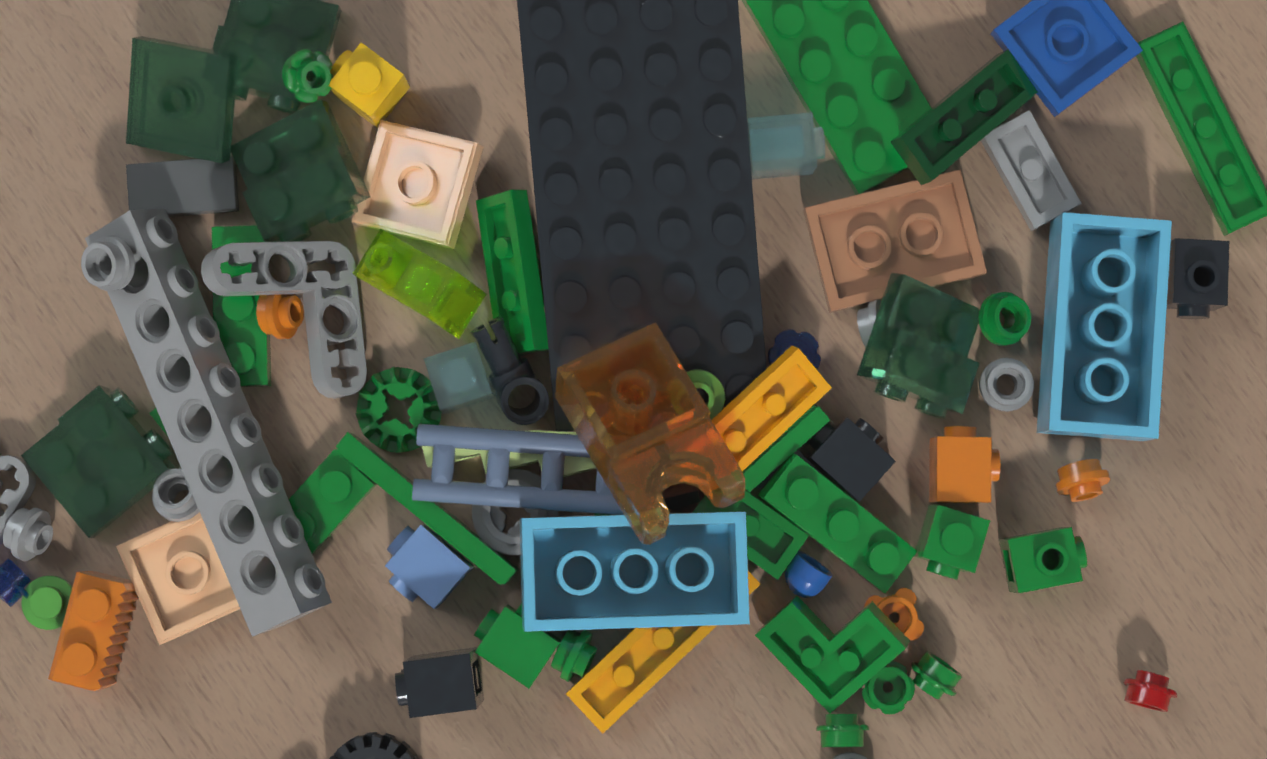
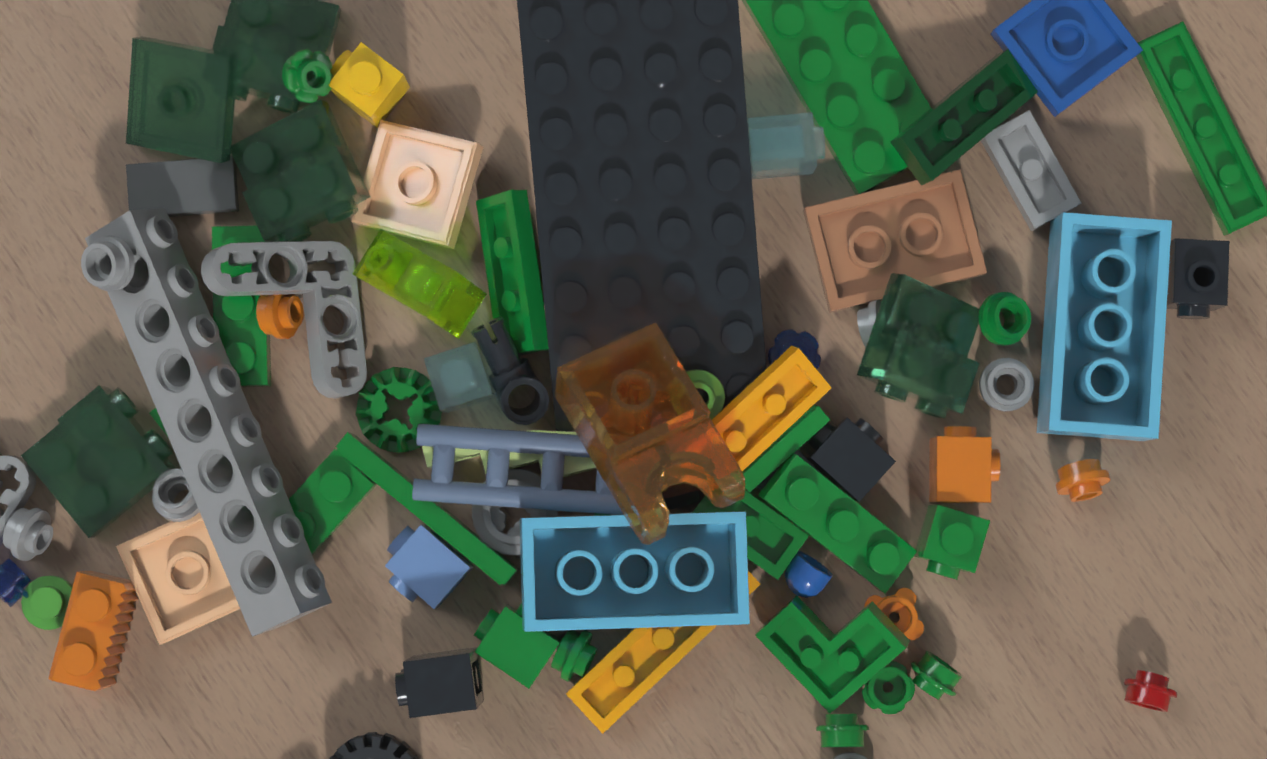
(1043, 559): green brick -> none

